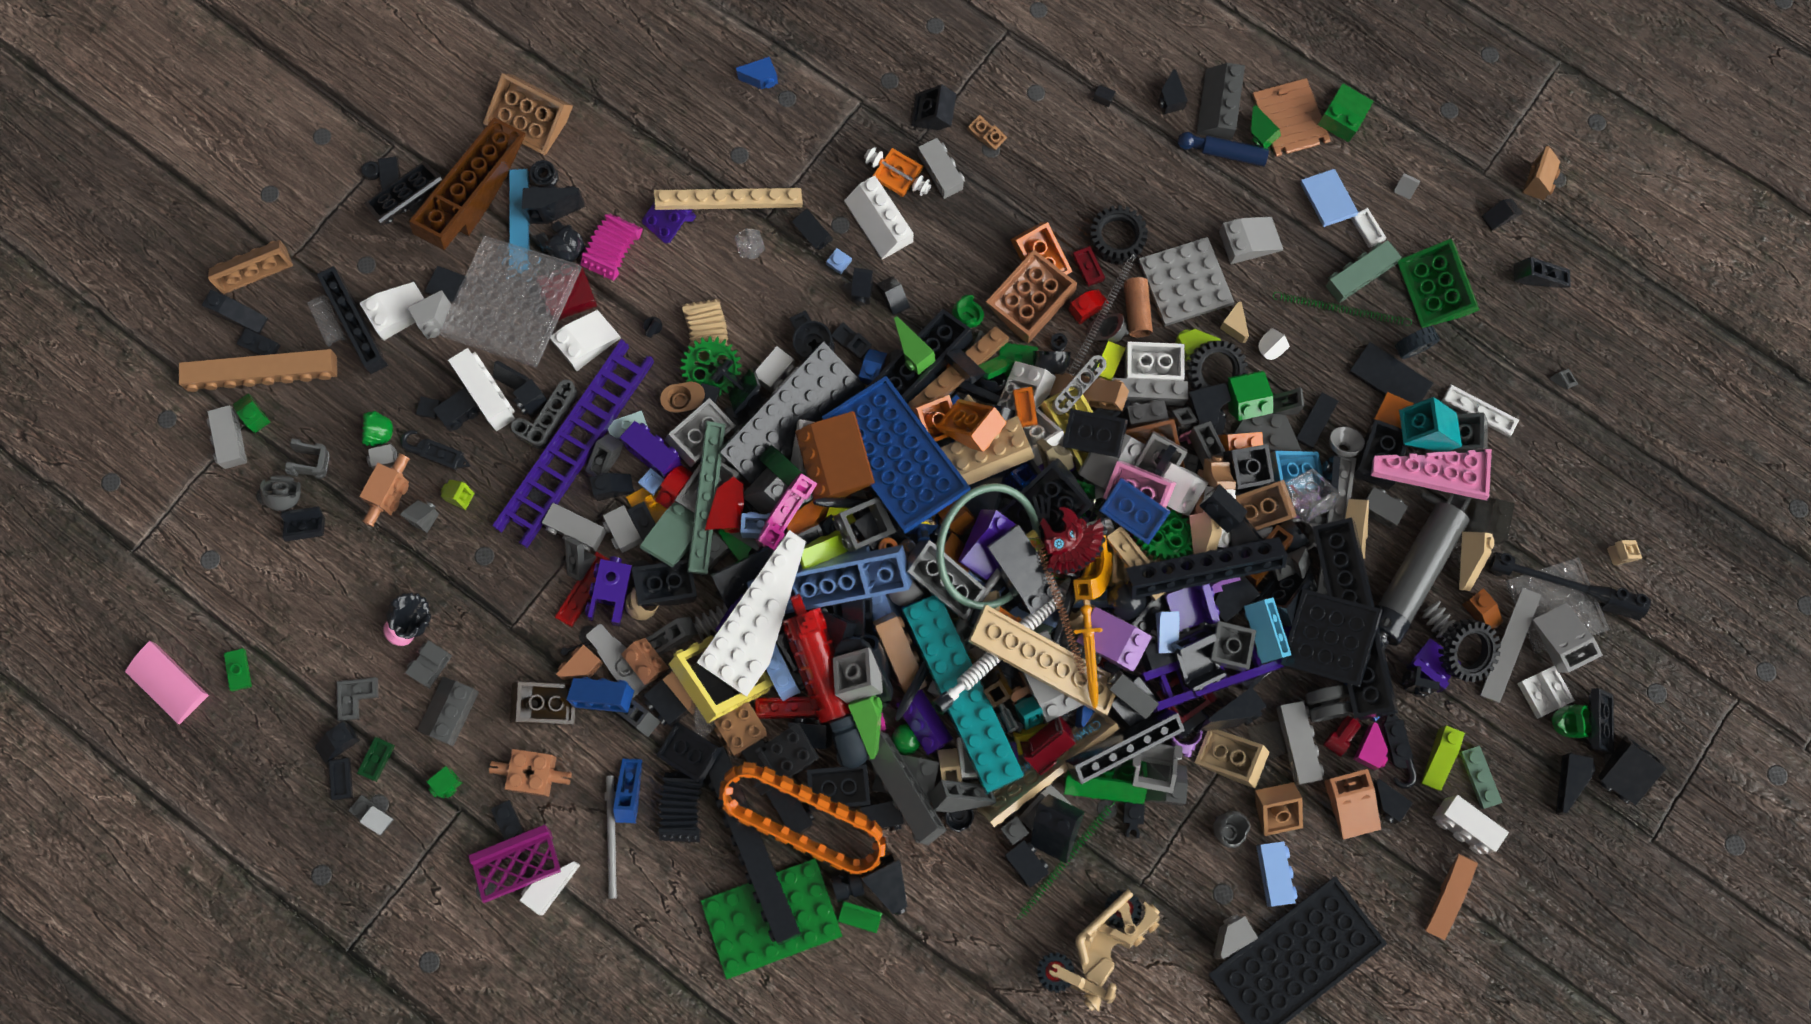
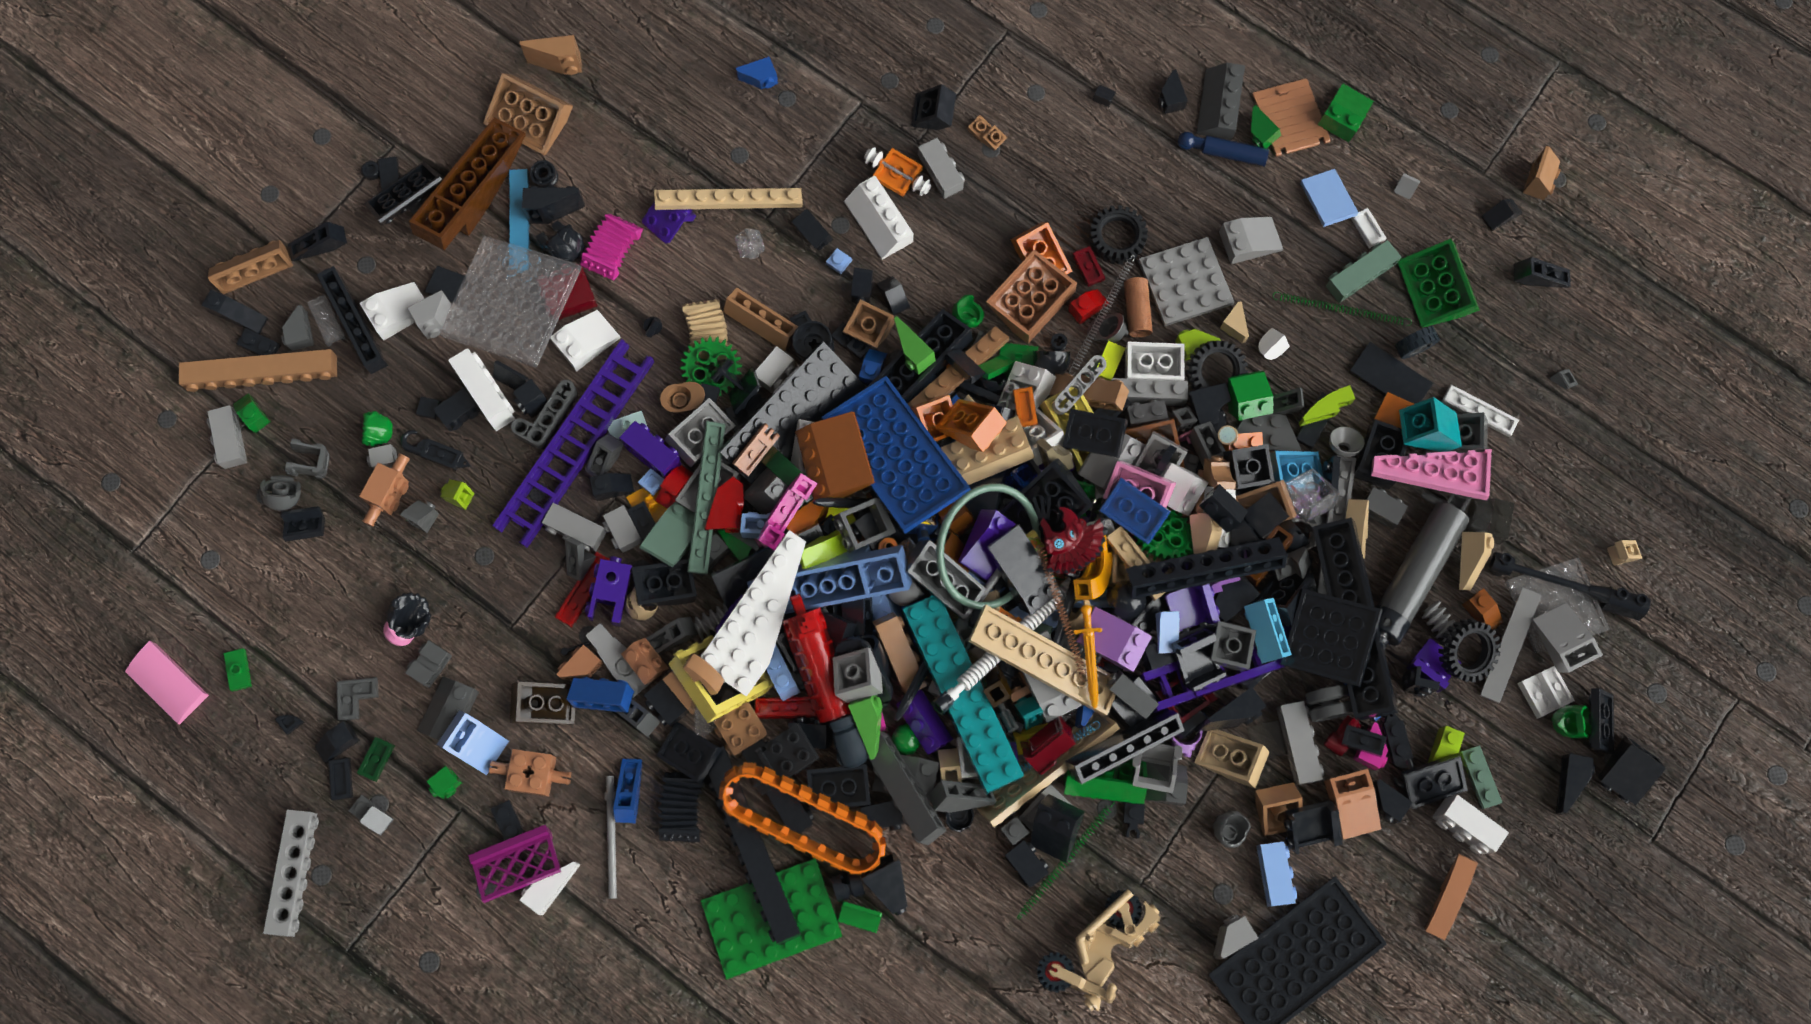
(282, 881): none -> light grey brick
(289, 723): none -> black tile
(297, 330): none -> dark grey slope
(318, 241): none -> black slope
(472, 742): none -> light blue slope
(554, 53): none -> medium nougat slope
(702, 671): none -> medium nougat slope
(755, 450): none -> hinge
(760, 319): none -> medium nougat brick
(869, 324): none -> medium nougat slope
(1228, 435): none -> light aqua tile
(1265, 515): none -> black piece
(1312, 825): none -> black panel
(1329, 406): none -> lime slope
(1364, 740): none -> black plate
(1434, 780): none -> black tile

